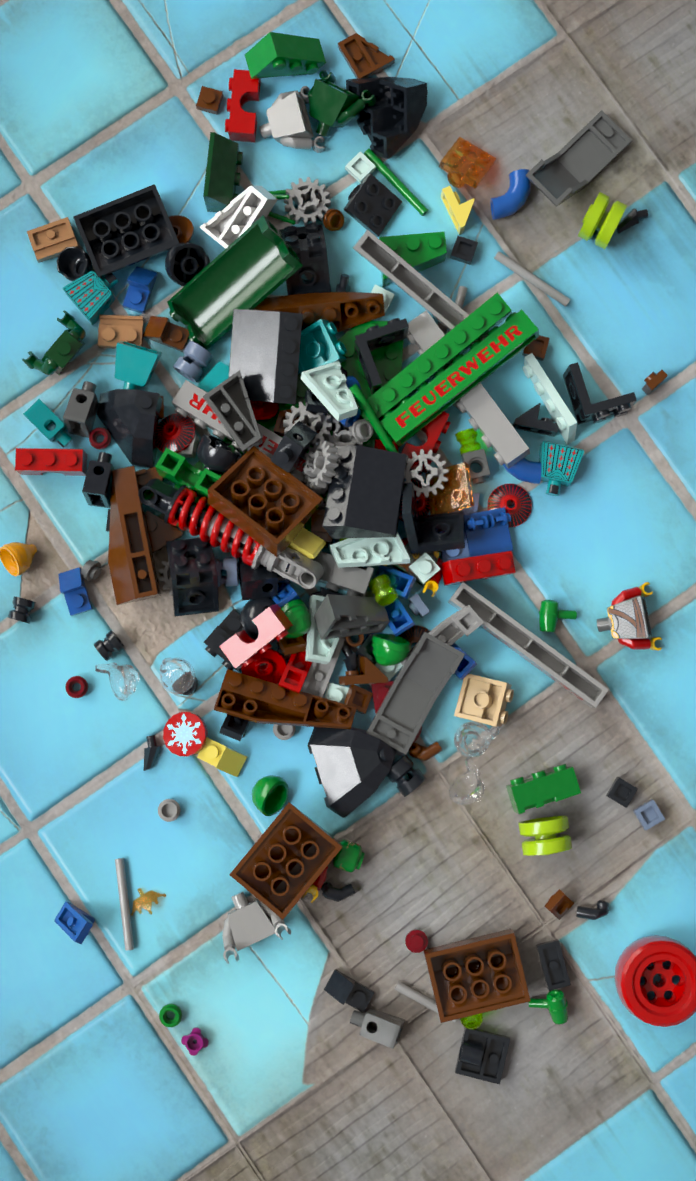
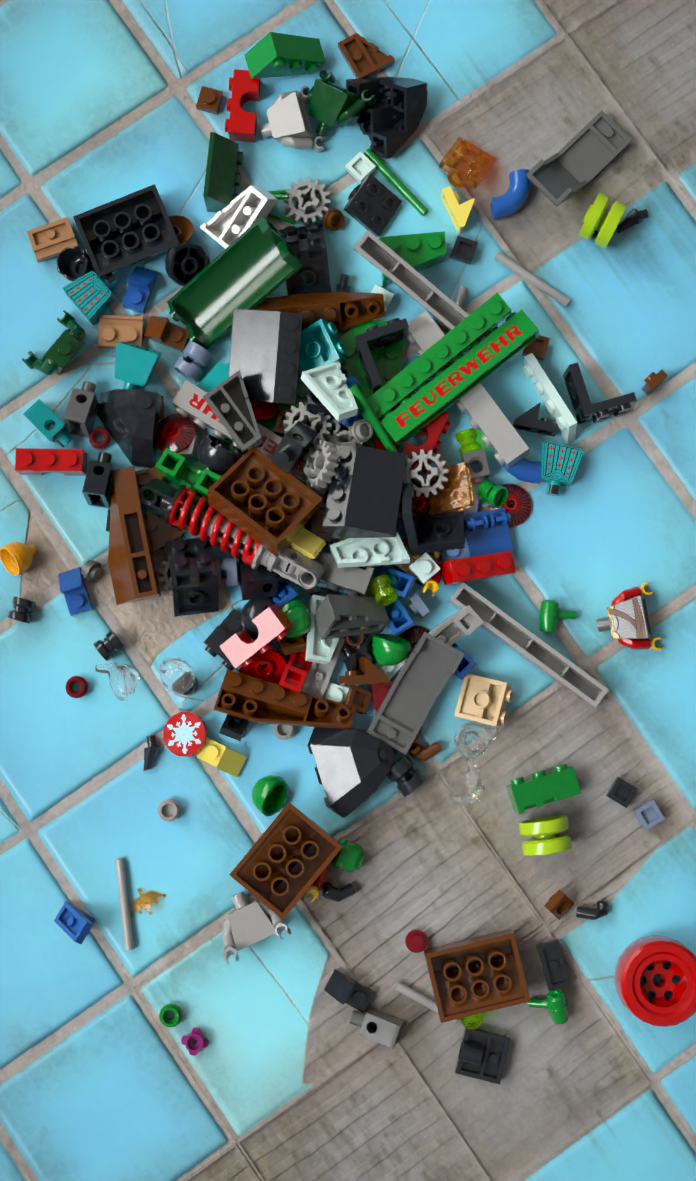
(491, 493): none -> green wheel

